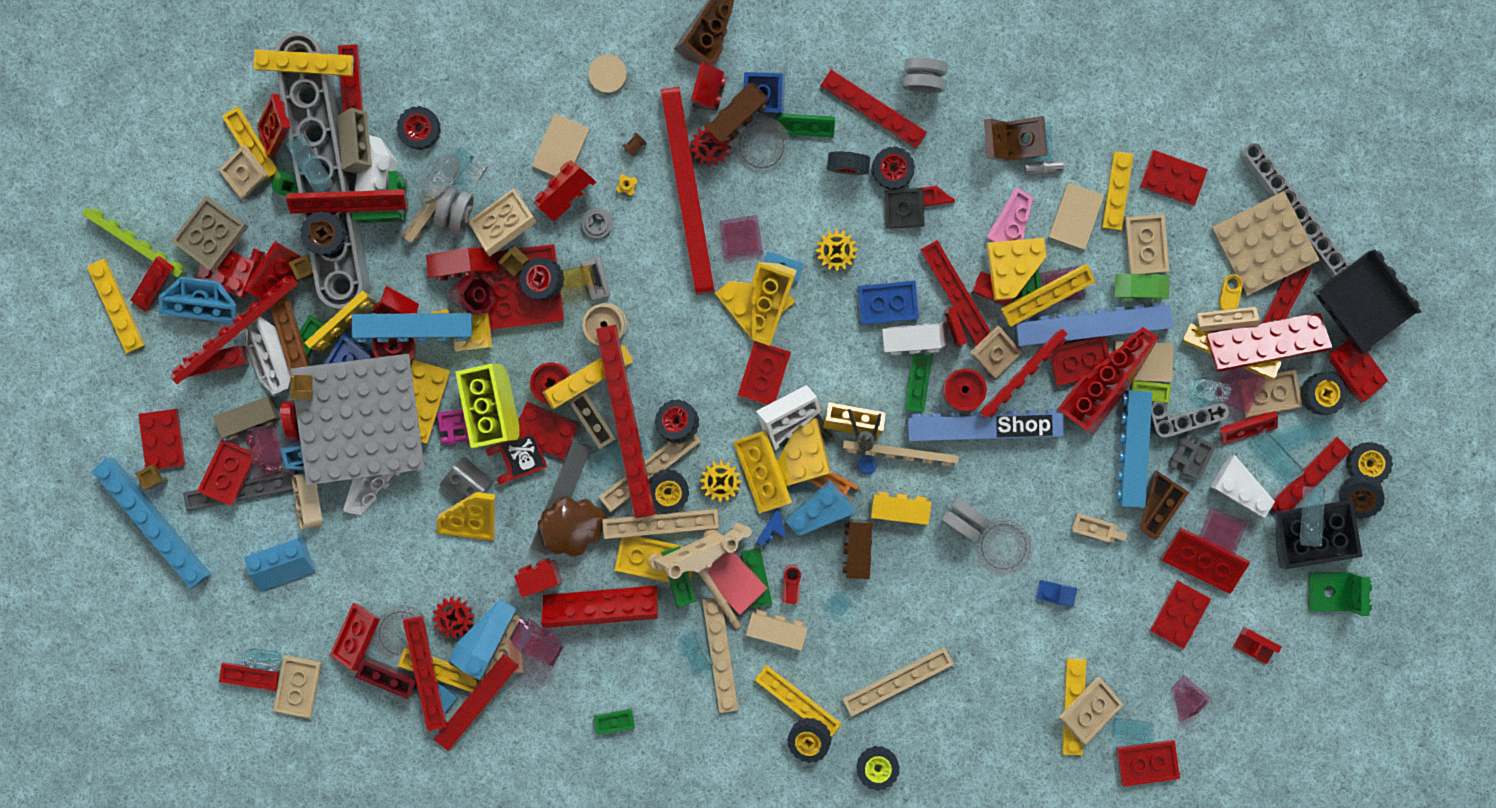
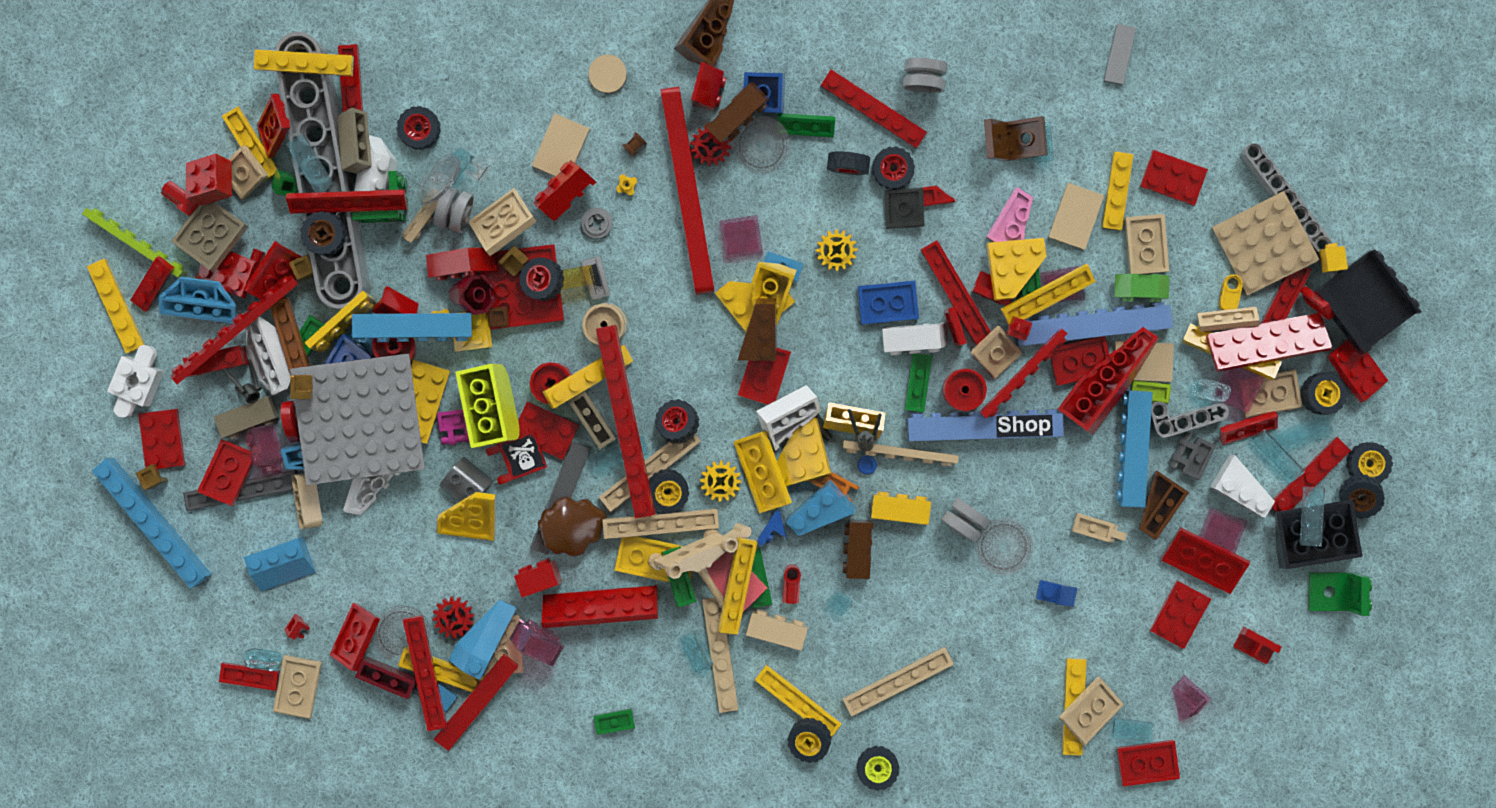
(135, 381): none -> white brick
(178, 196): none -> red piece
(208, 179): none -> red brick
(248, 391): none -> pearl dark grey plant
(294, 627): none -> red tile
(498, 317): none -> reddish brown tile
(737, 586): none -> yellow plate
(761, 334): none -> reddish brown wedge
(1019, 328): none -> red tile
(1044, 167): light grey pin -> none
(1119, 54): none -> light grey tile
(1317, 303): none -> red tile
(1333, 258): none -> yellow brick

